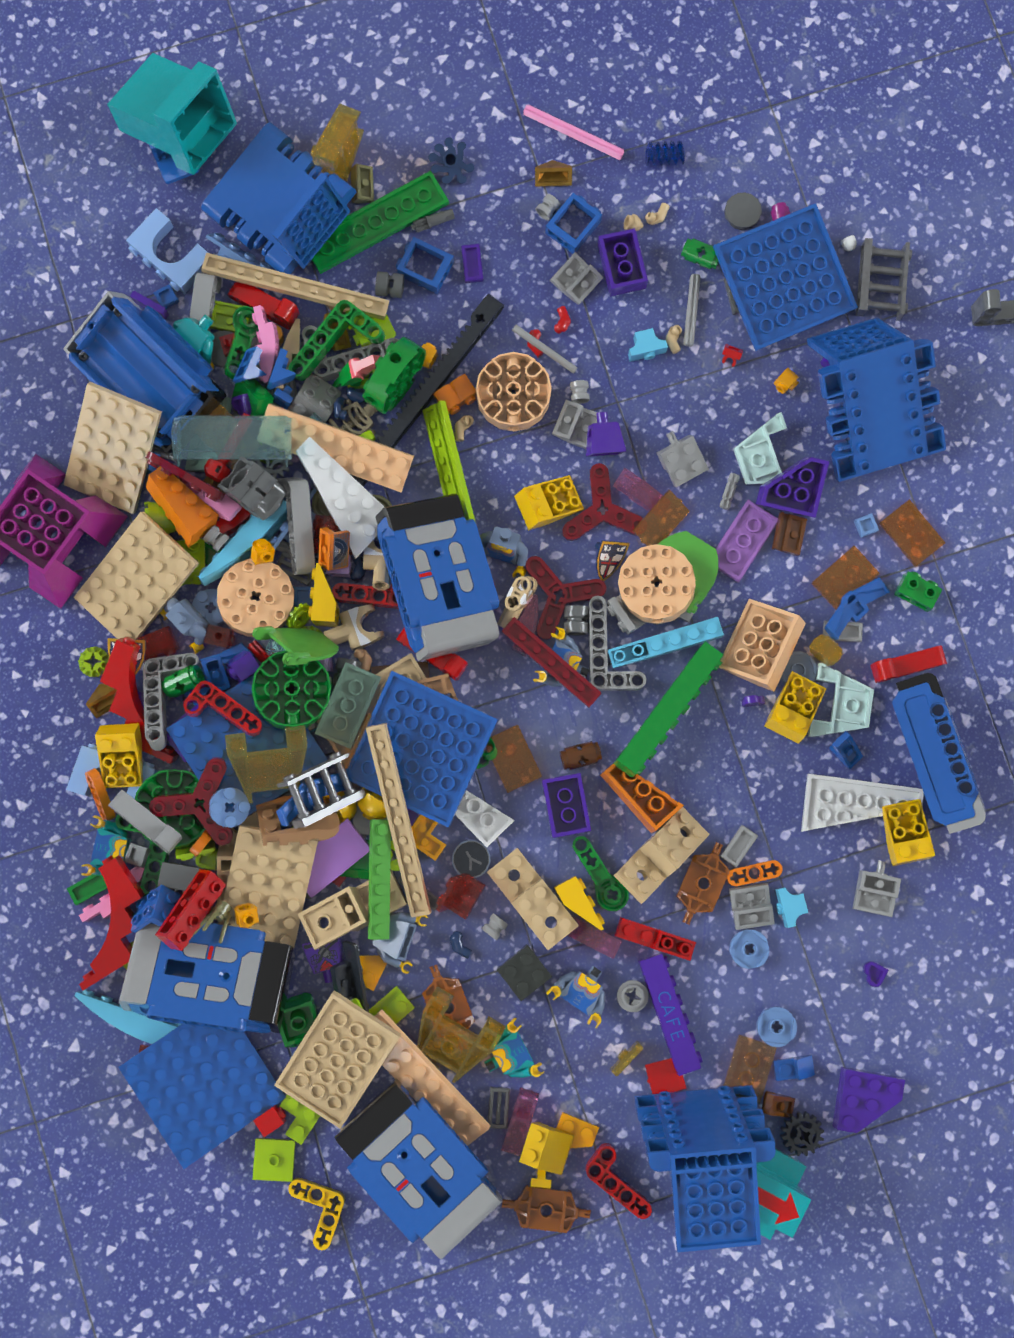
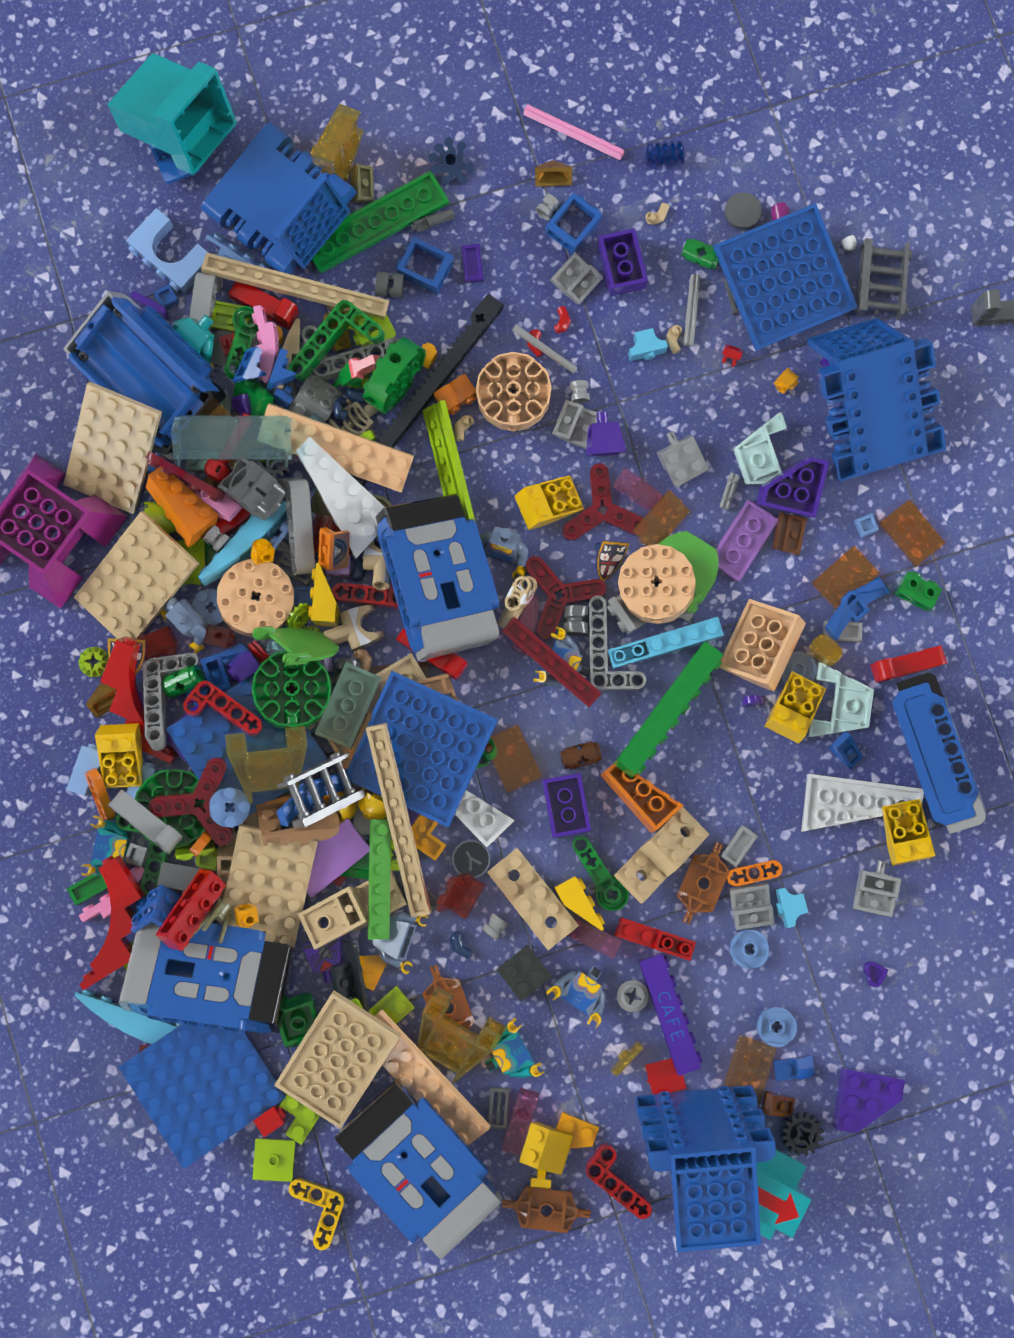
(632, 221): tan plate -> none

